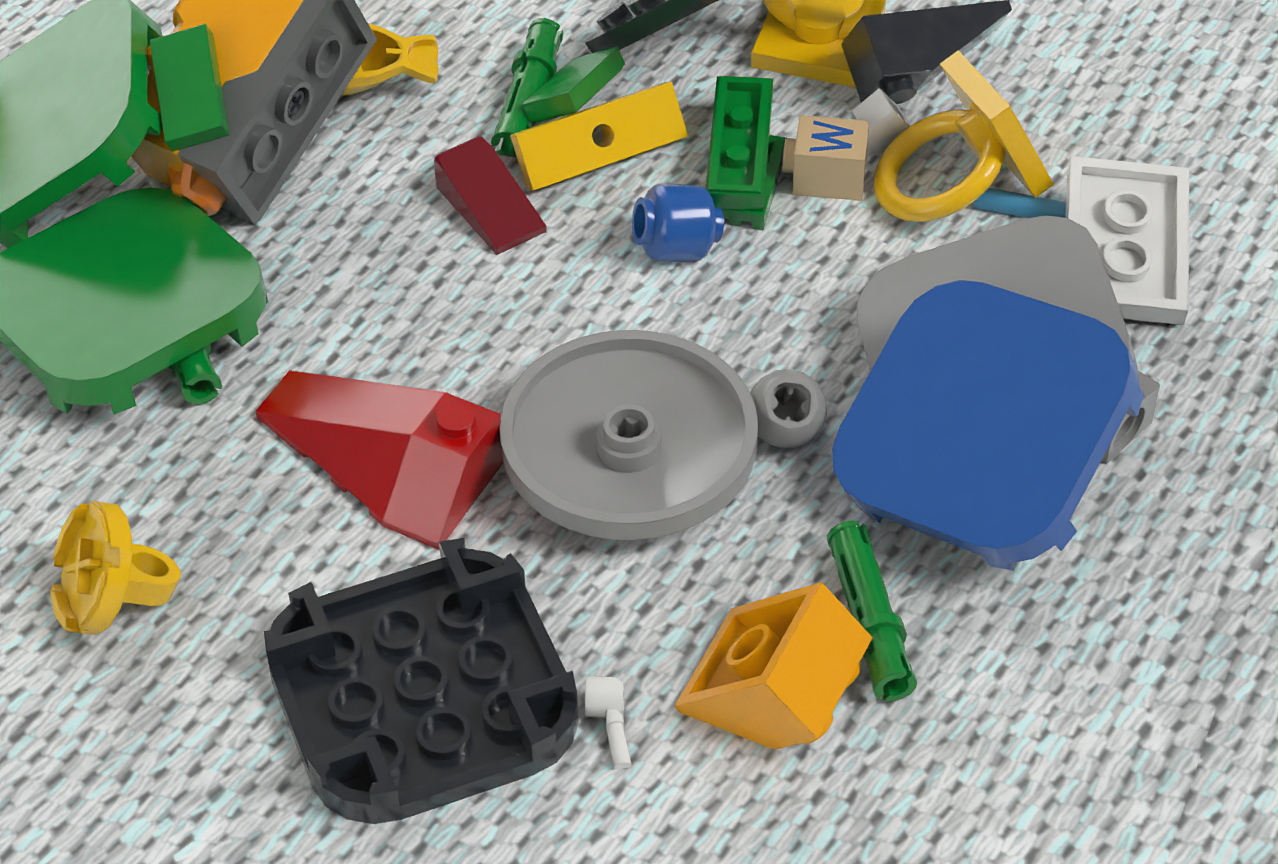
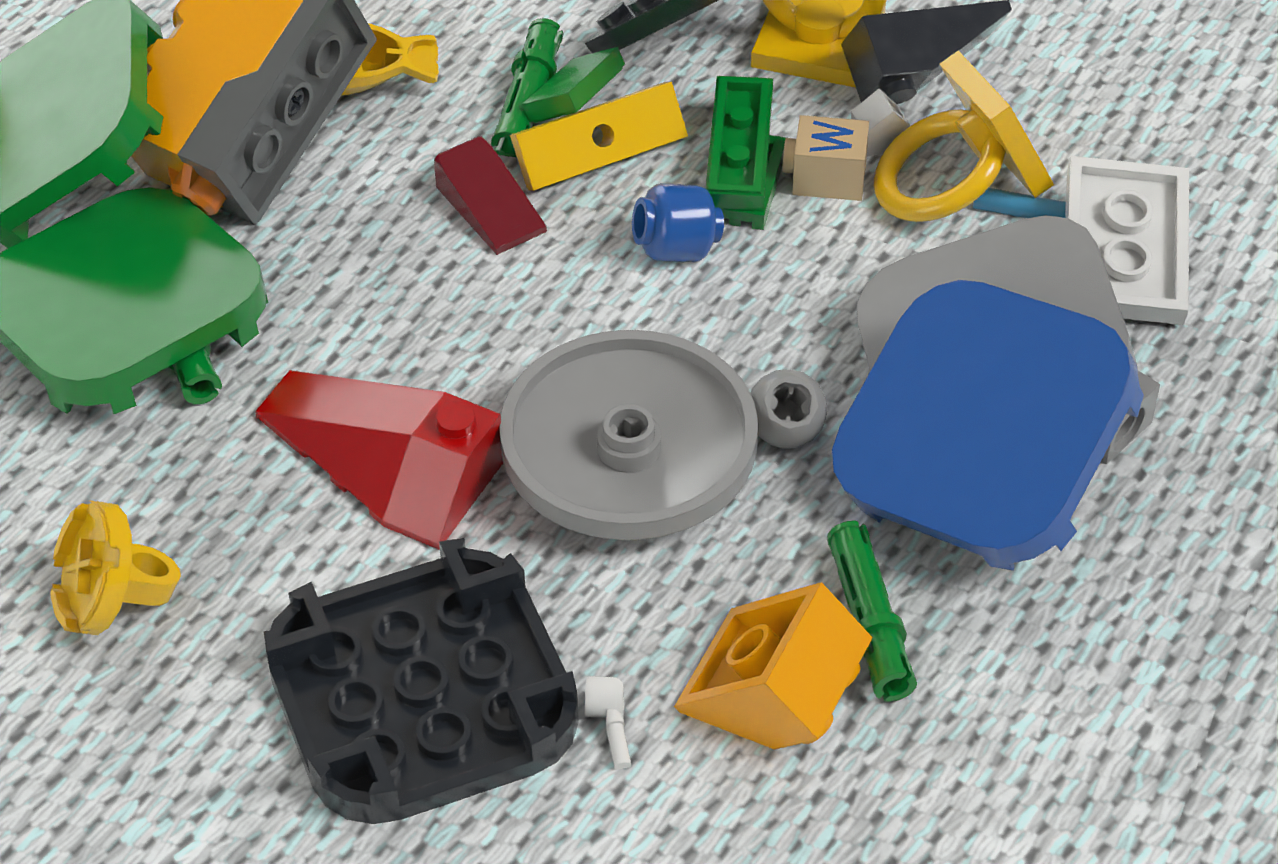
(189, 87): green tile -> none

